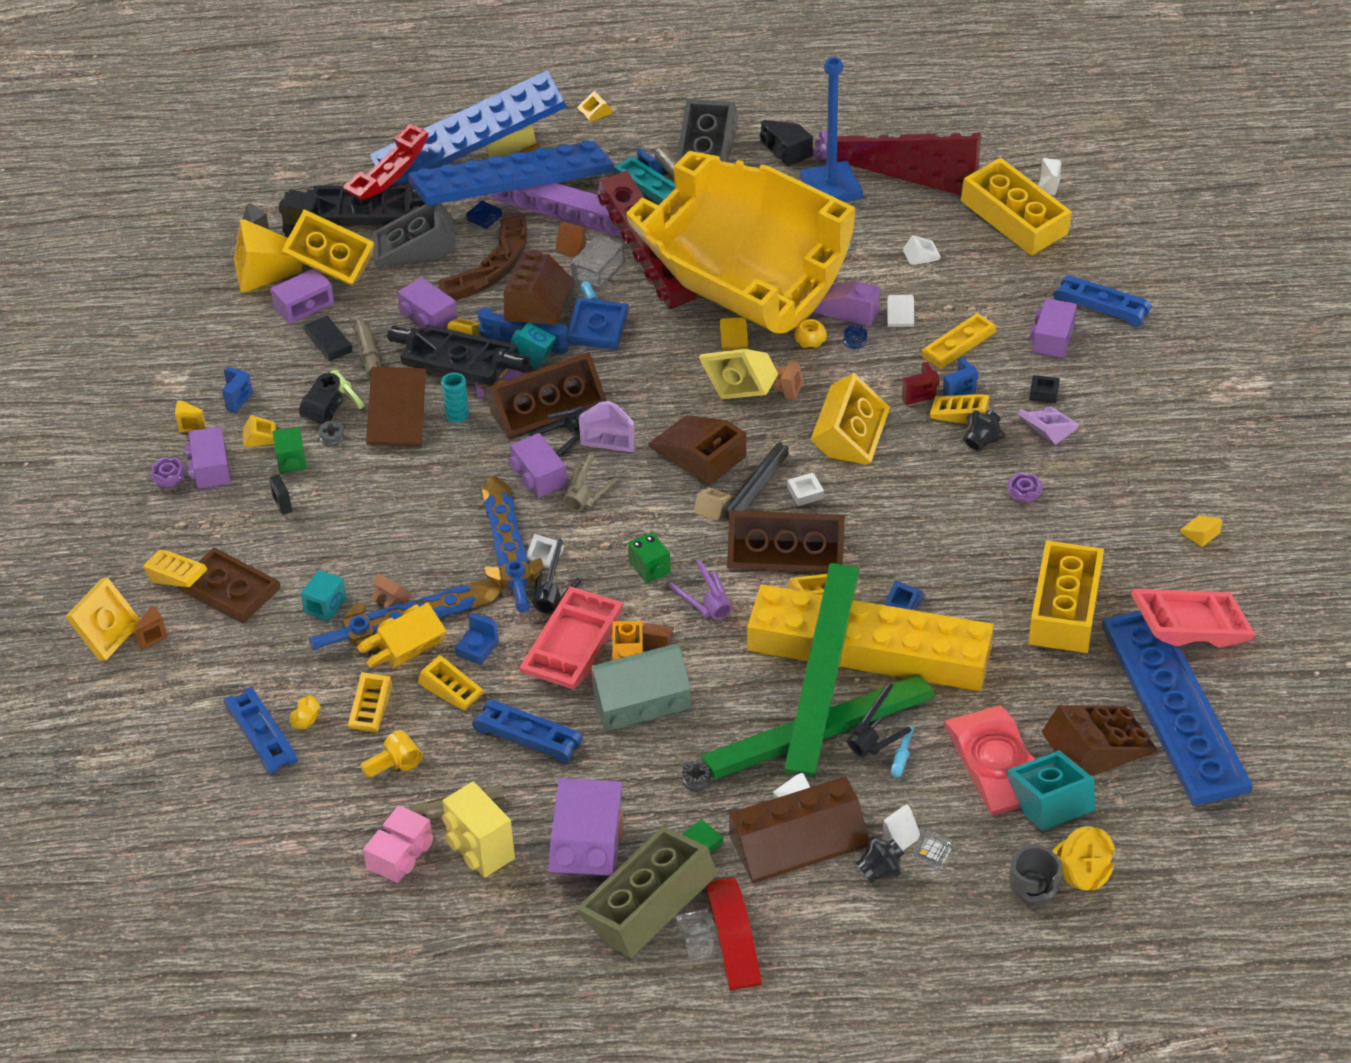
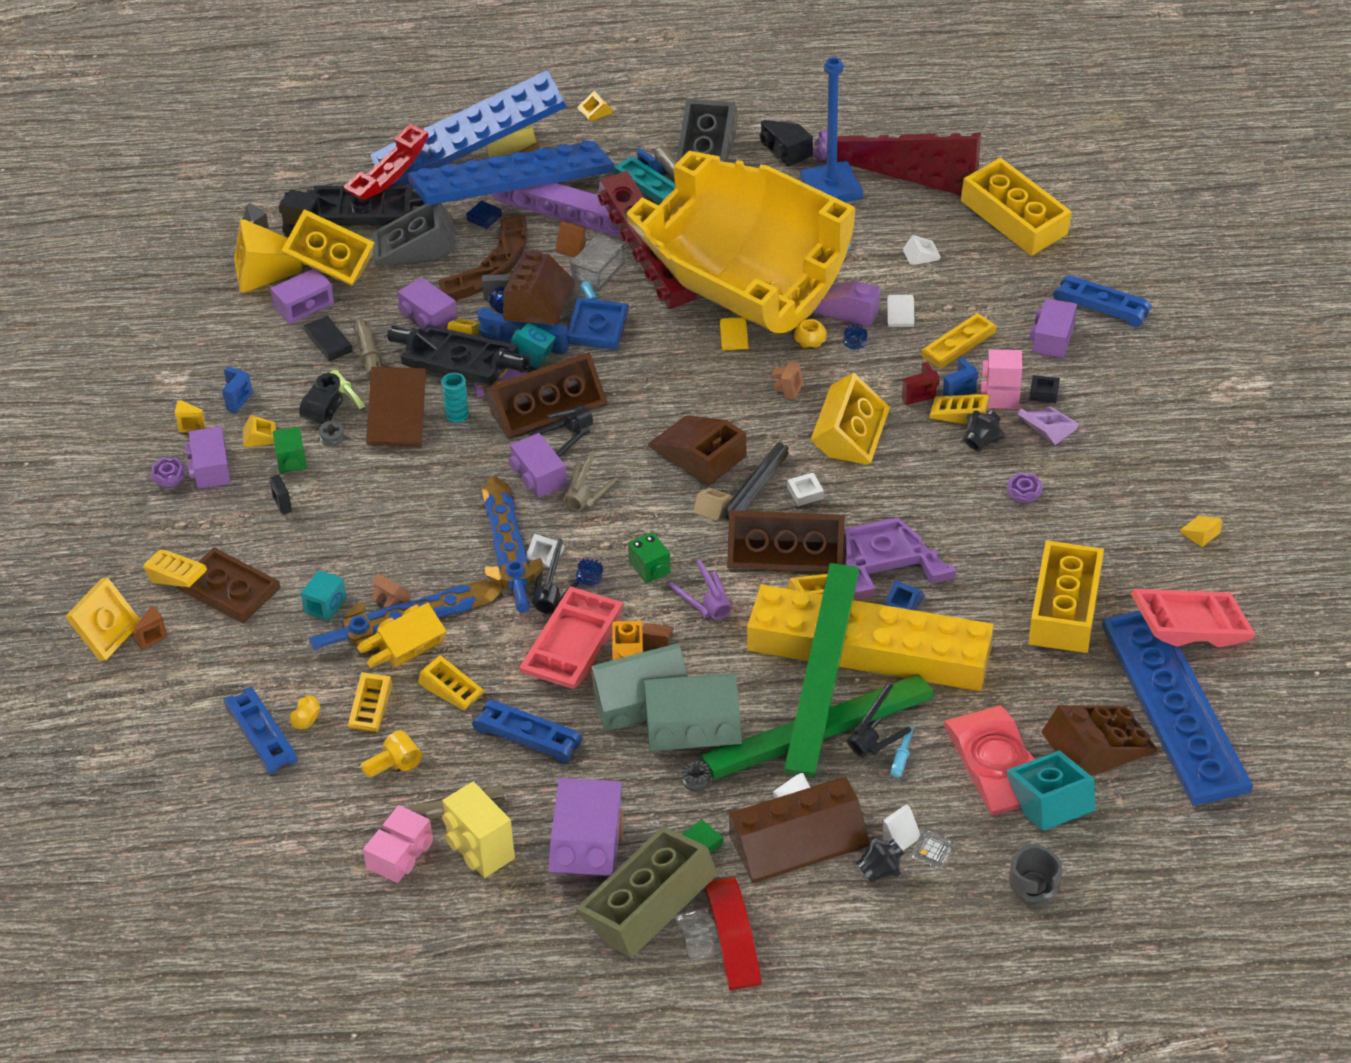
(478, 640): blue bracket -> none
(490, 282): none -> dark grey tile
(496, 299): none -> clear blue bush
(589, 572): none -> clear blue bush
(607, 428): lavender slope -> none
(692, 712): none -> sand green slope
(739, 372): light yellow slope -> none
(886, 547): none -> medium lavender wing
(1003, 378): none -> bright pink piece
(1050, 175): white slope -> none
(1086, 858): yellow tile -> none

